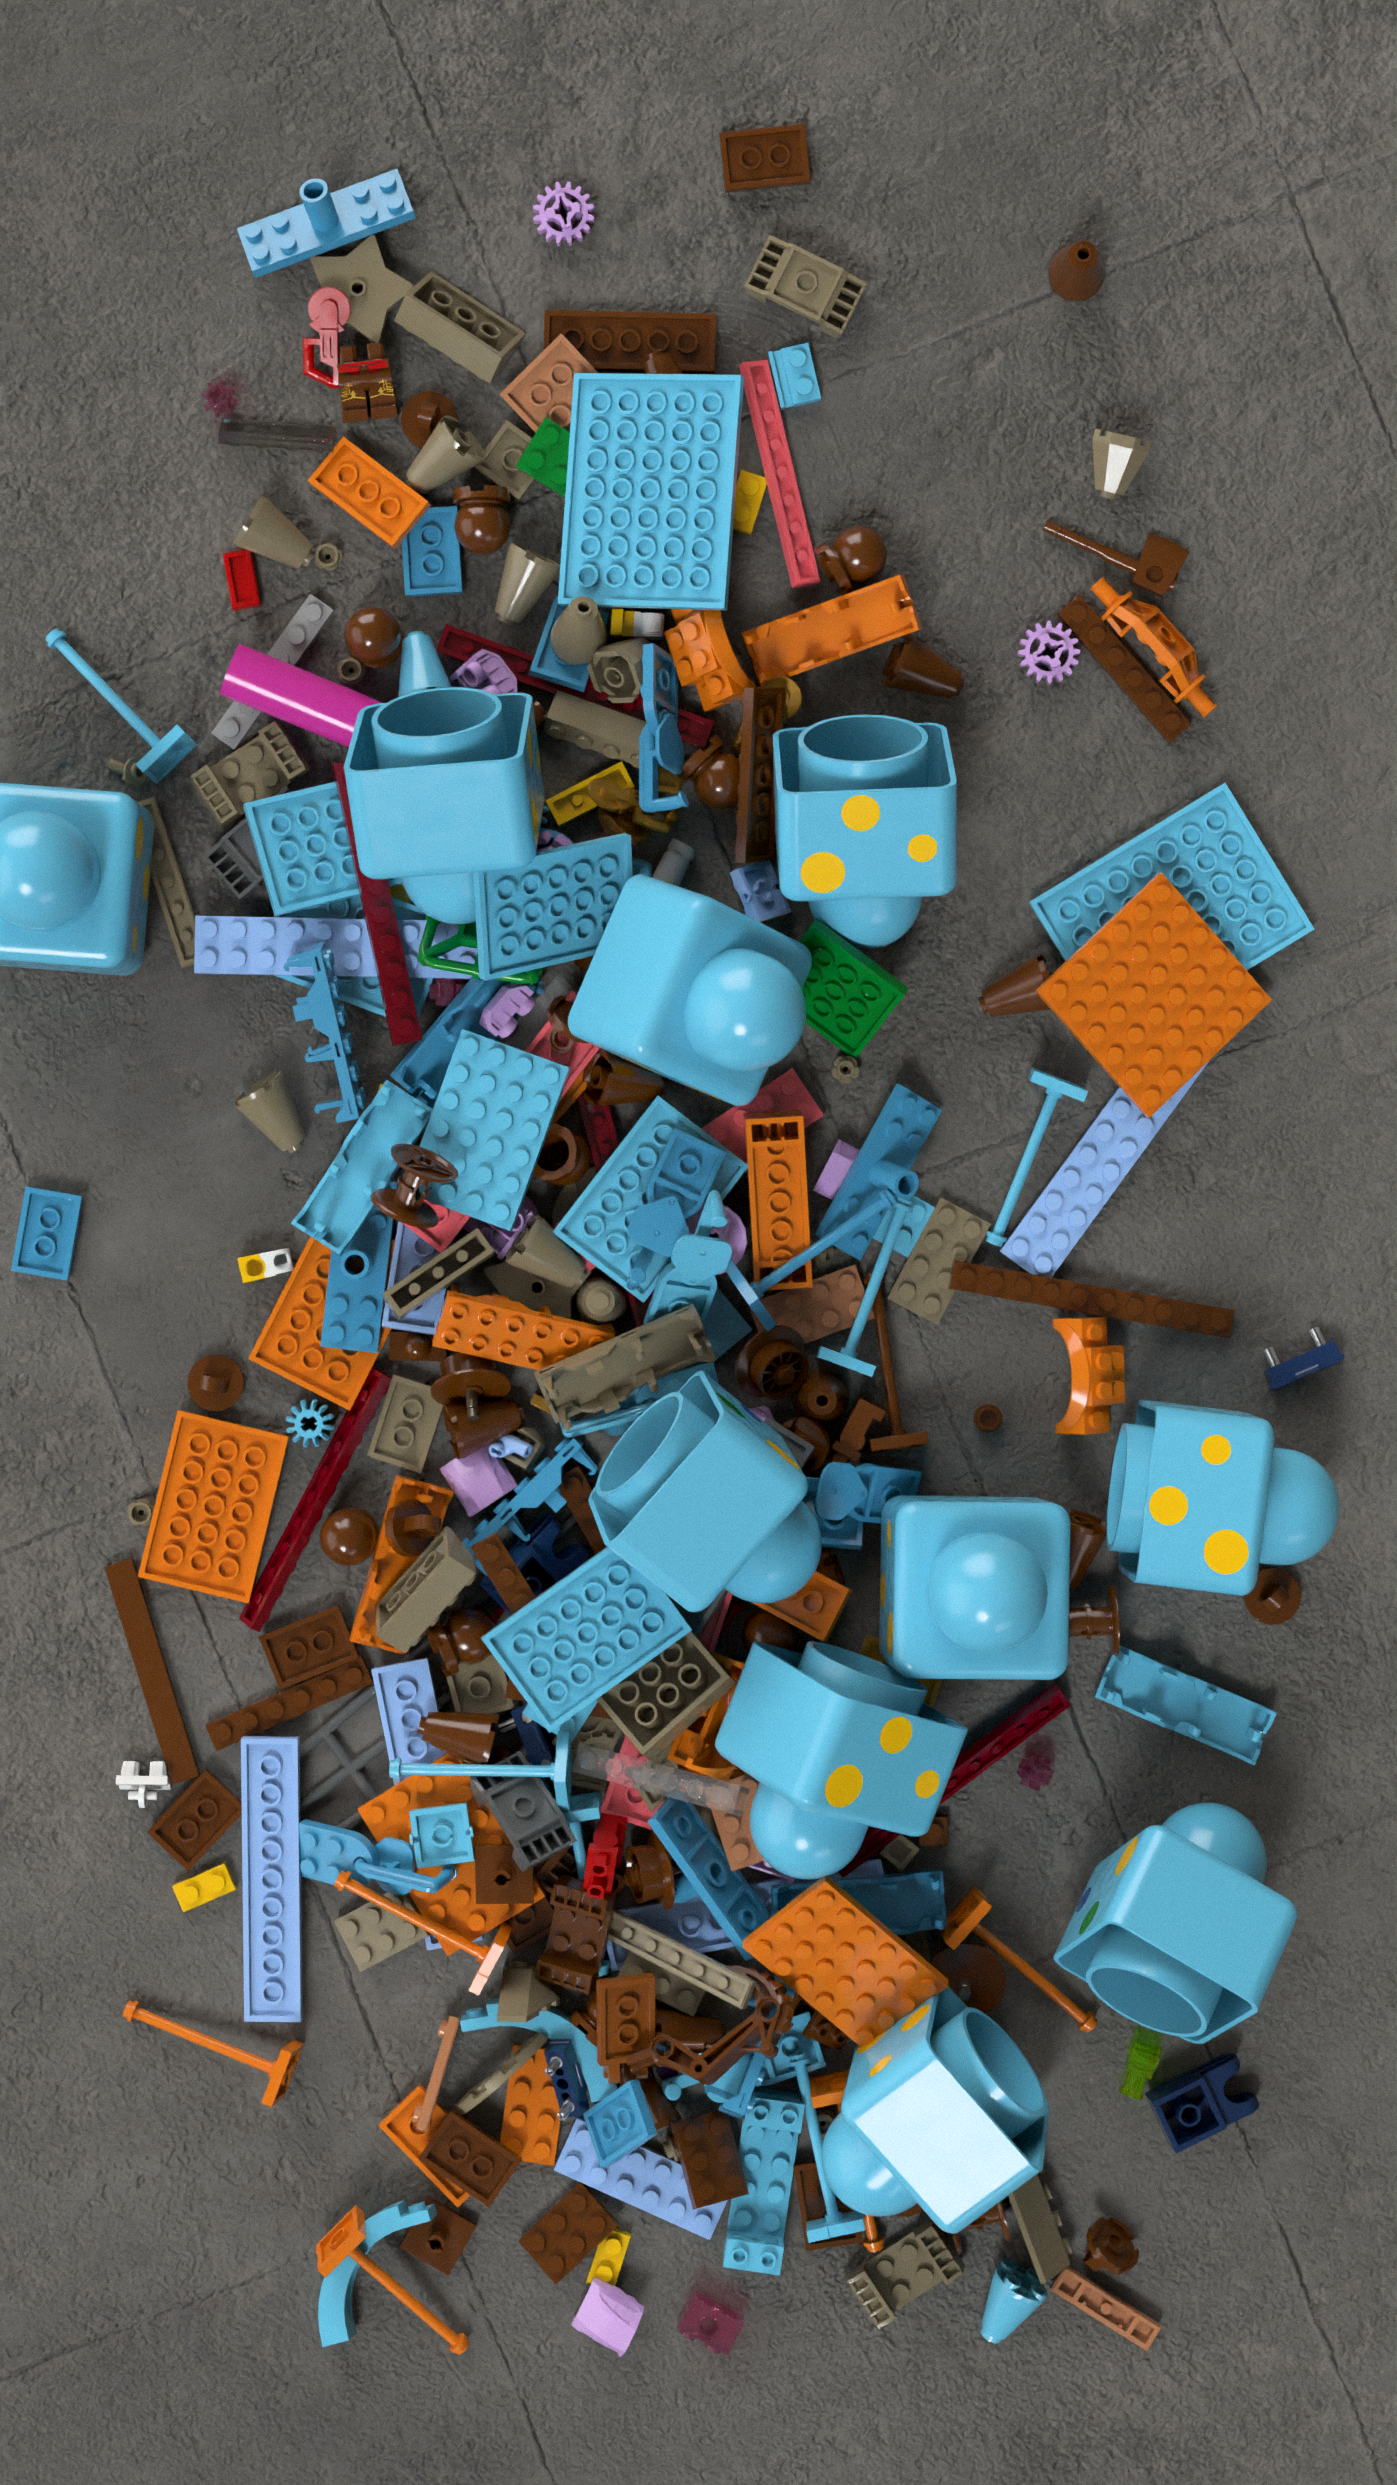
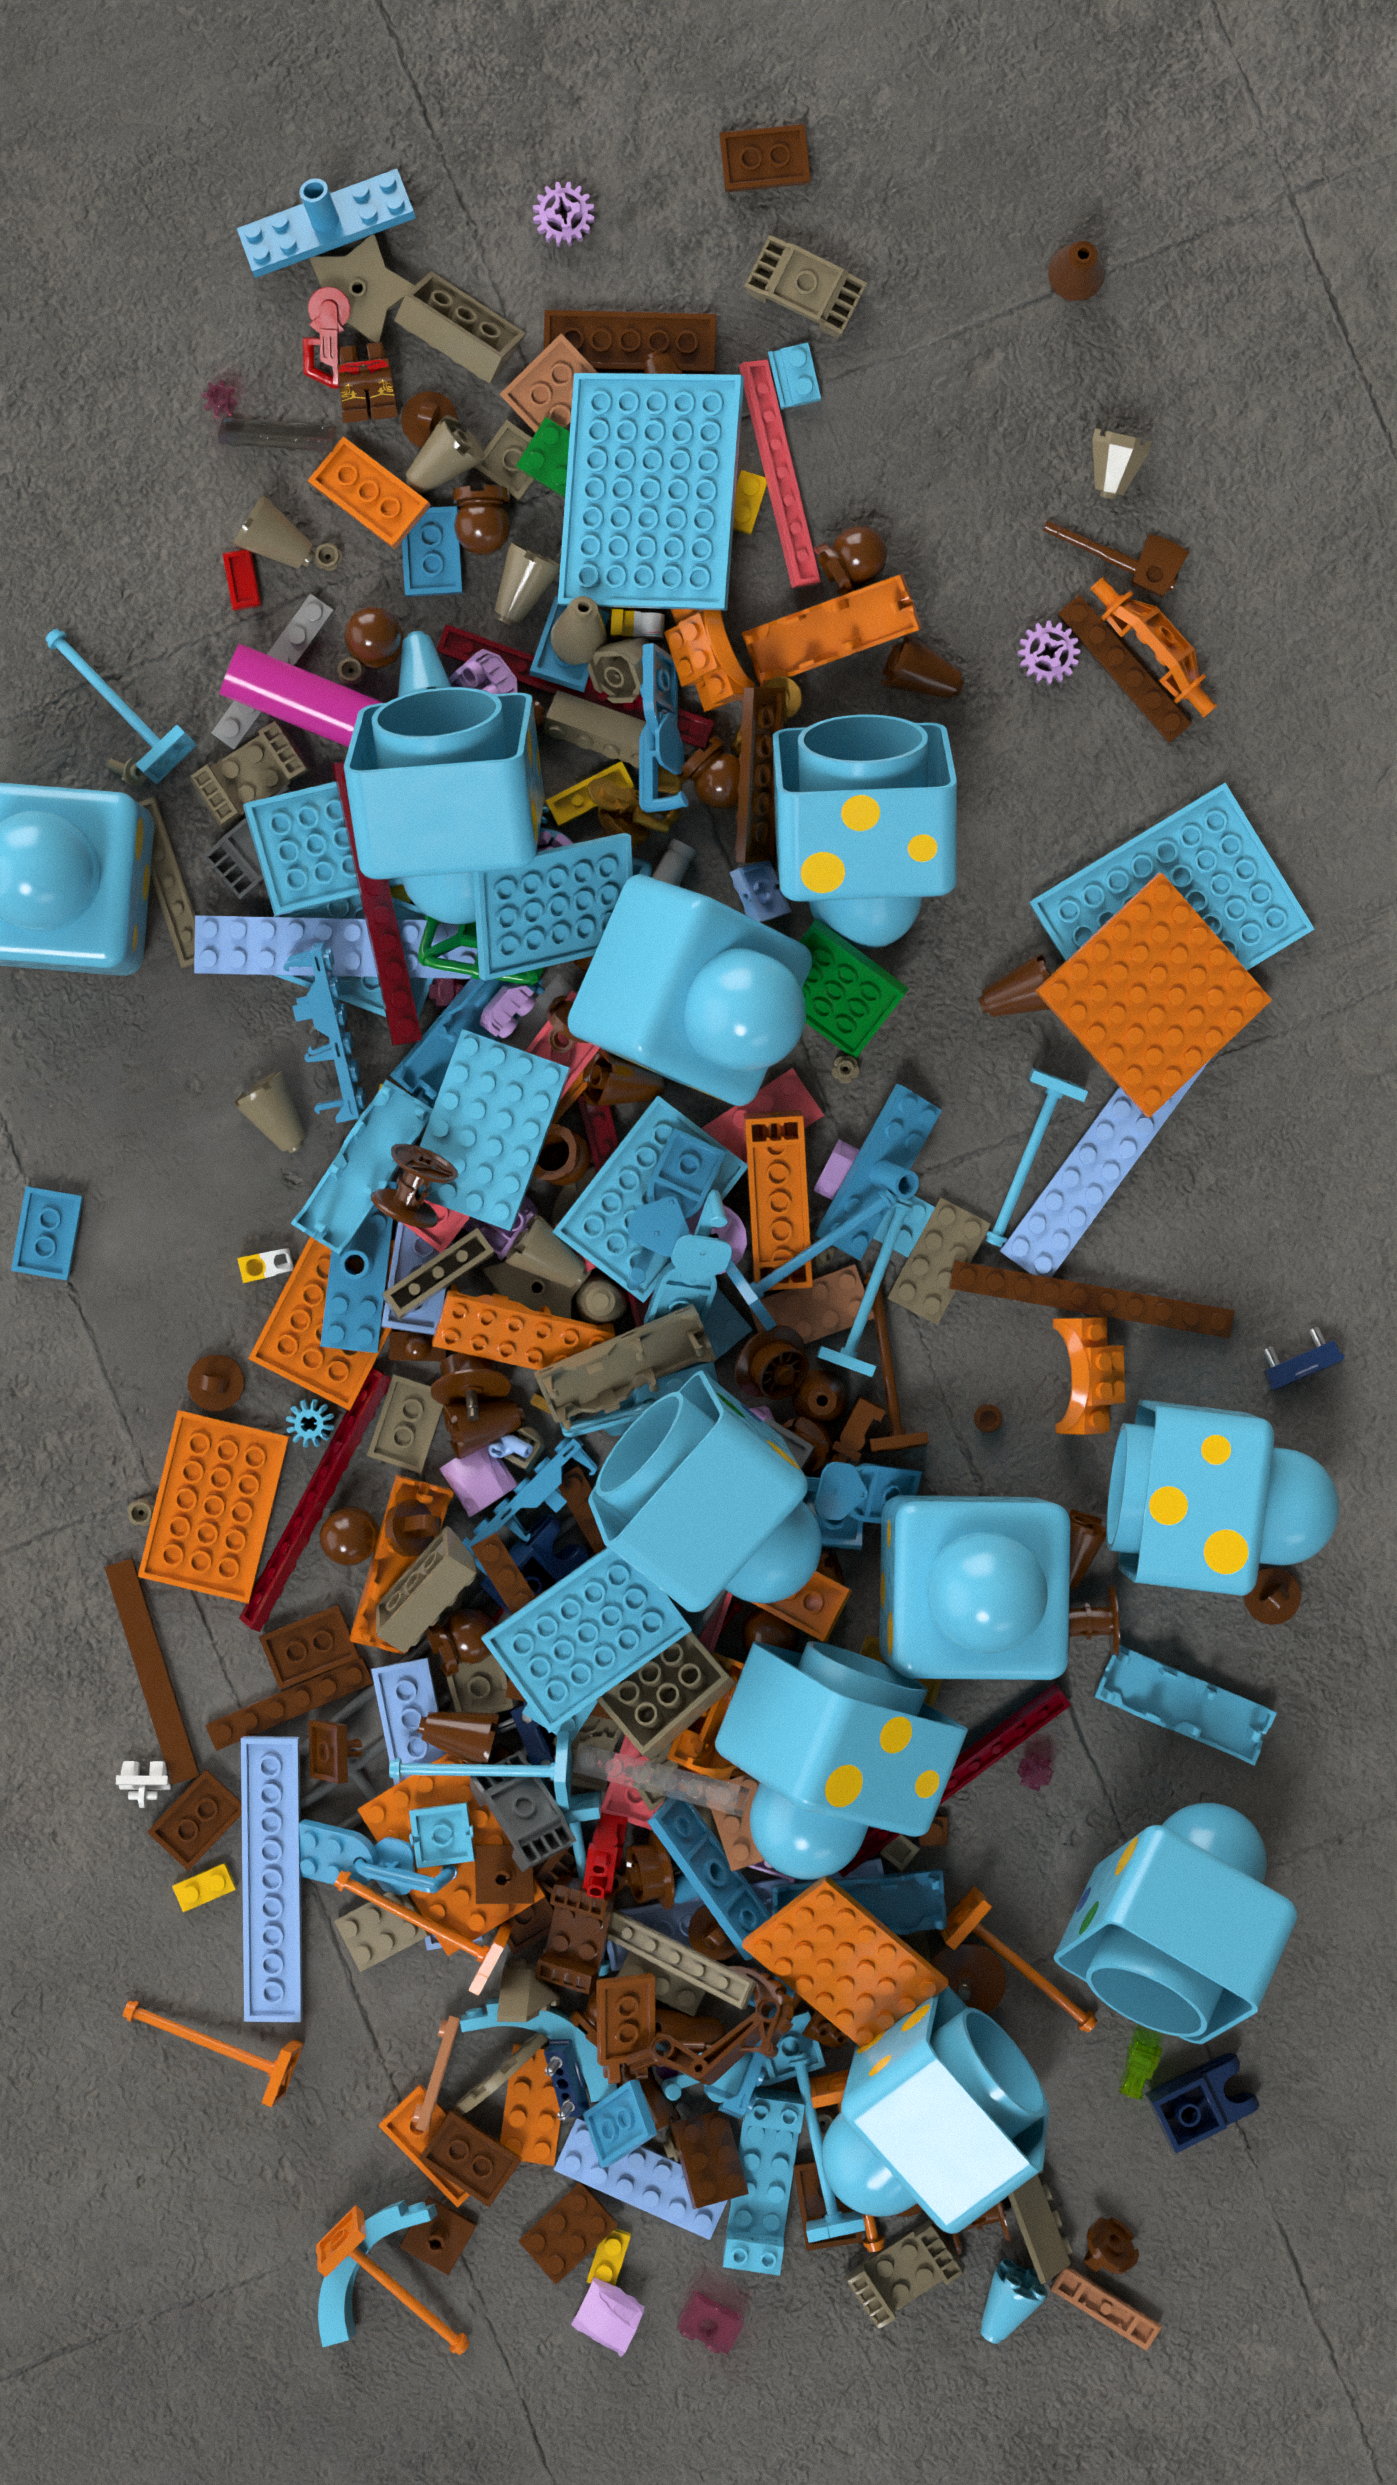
(330, 1751): none -> reddish brown tile
(708, 1936): none -> reddish brown tile

